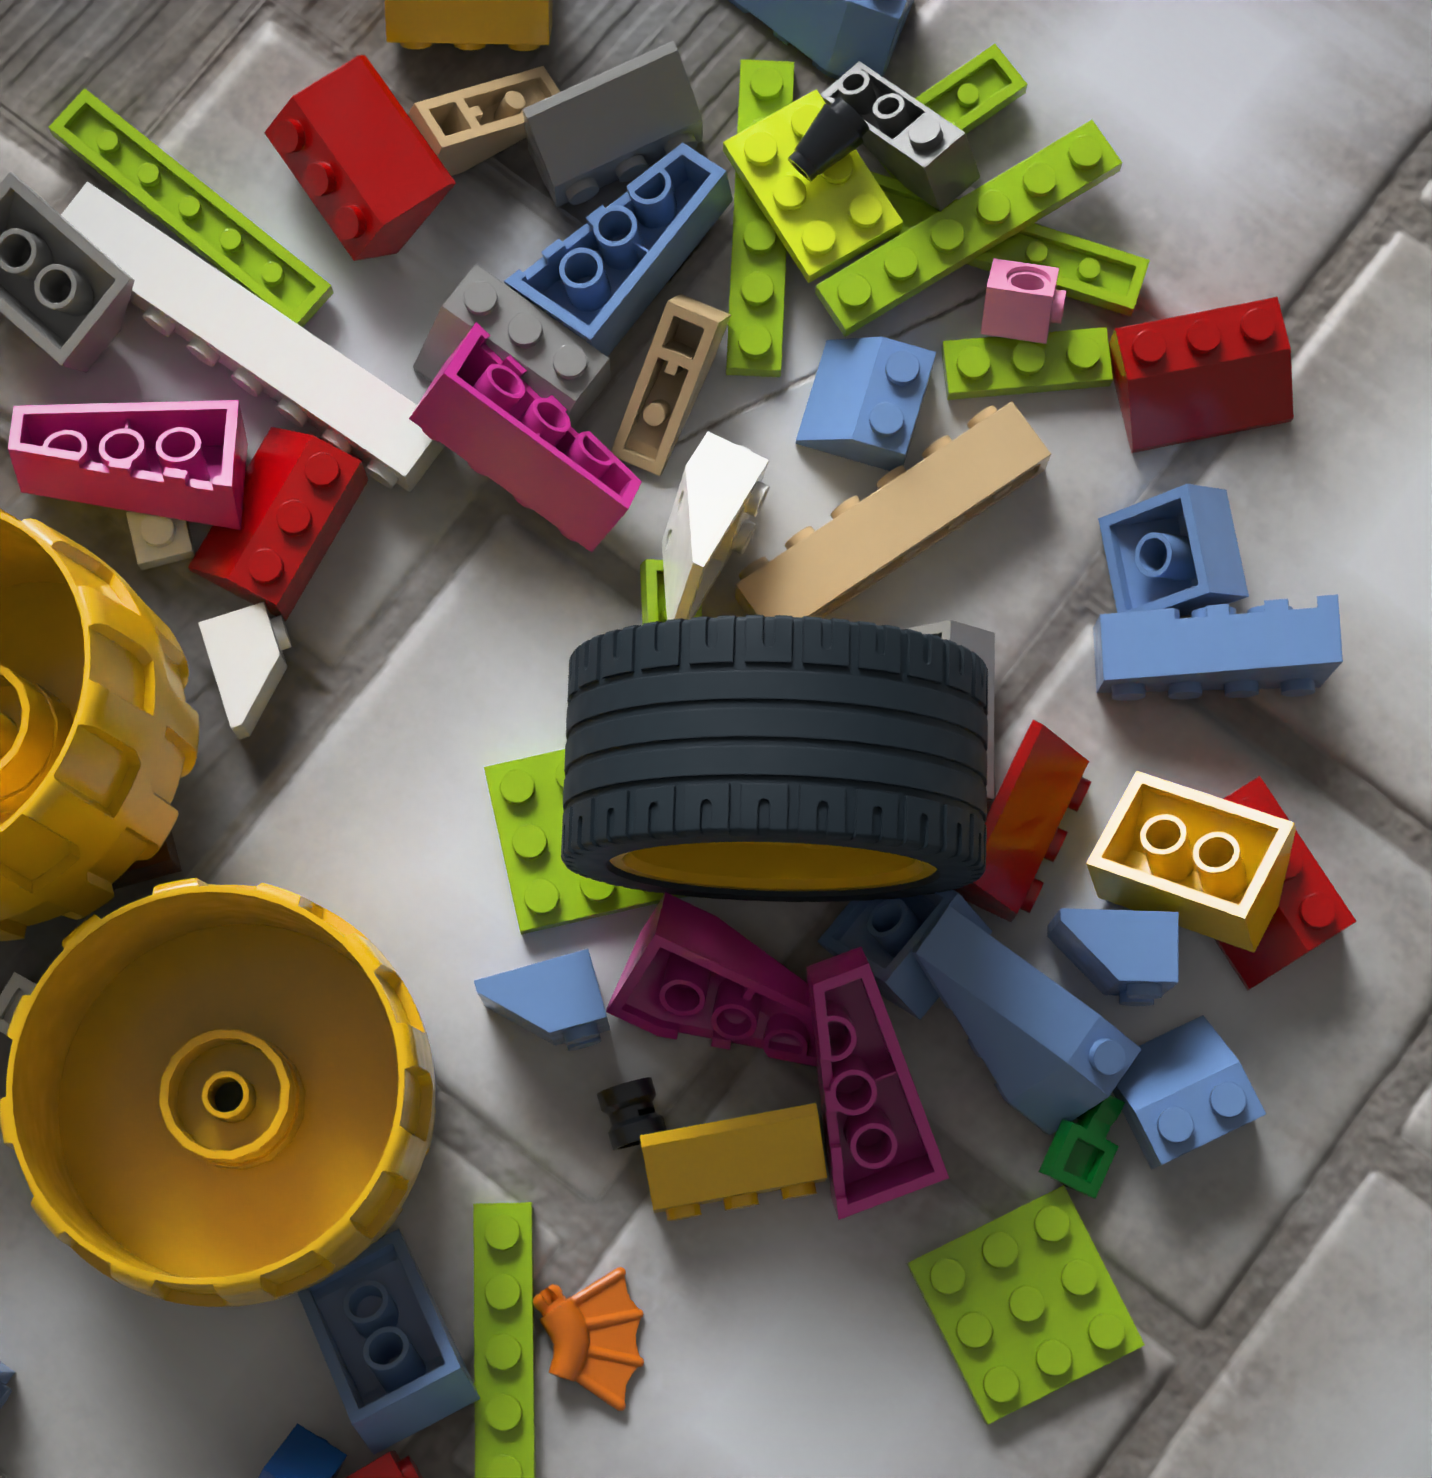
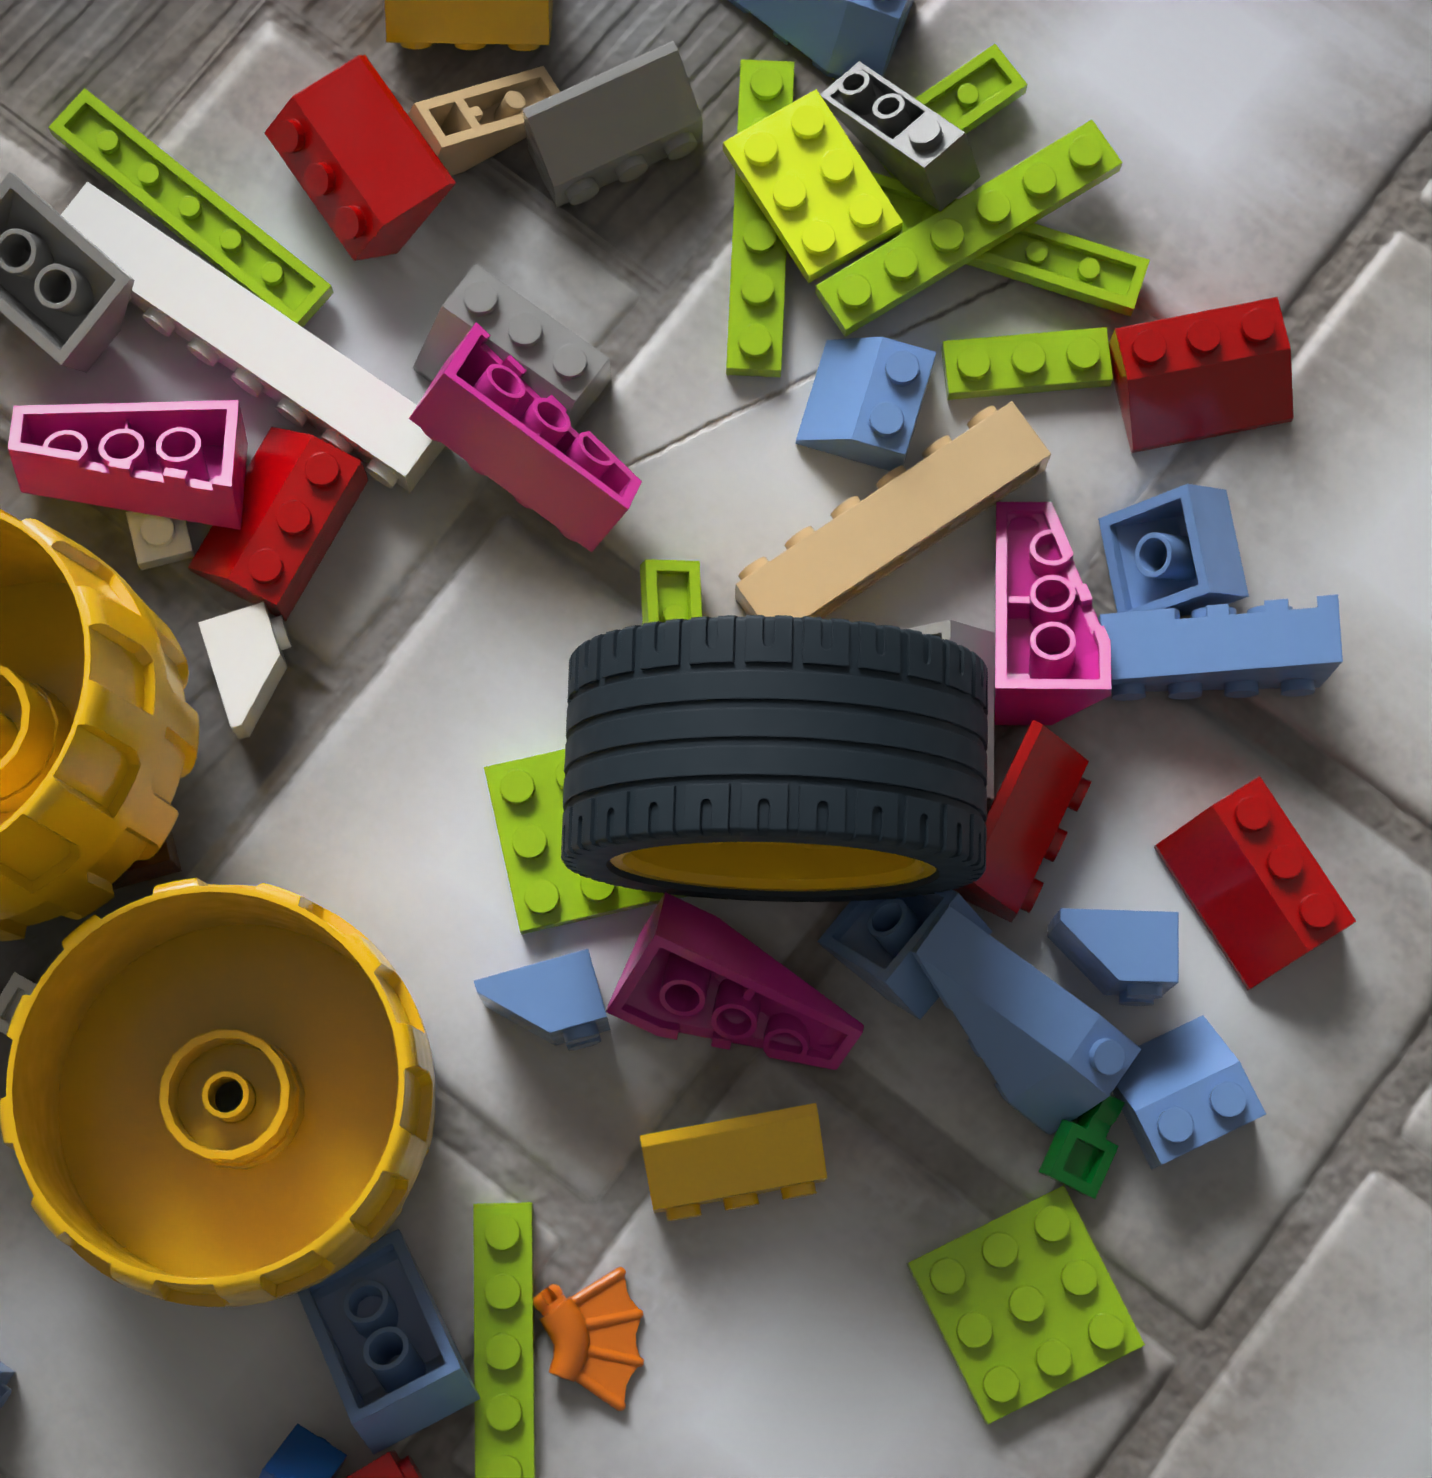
(628, 251): medium blue wedge -> none
(631, 1112): black wheel -> none
(669, 382): tan slope -> none
(709, 520): white slope -> none
(829, 138): black cone -> none
(869, 1104): dark pink wedge -> none
(1022, 301): bright pink brick -> none
(1047, 634): none -> dark pink wedge
(1195, 858): yellow slope -> none

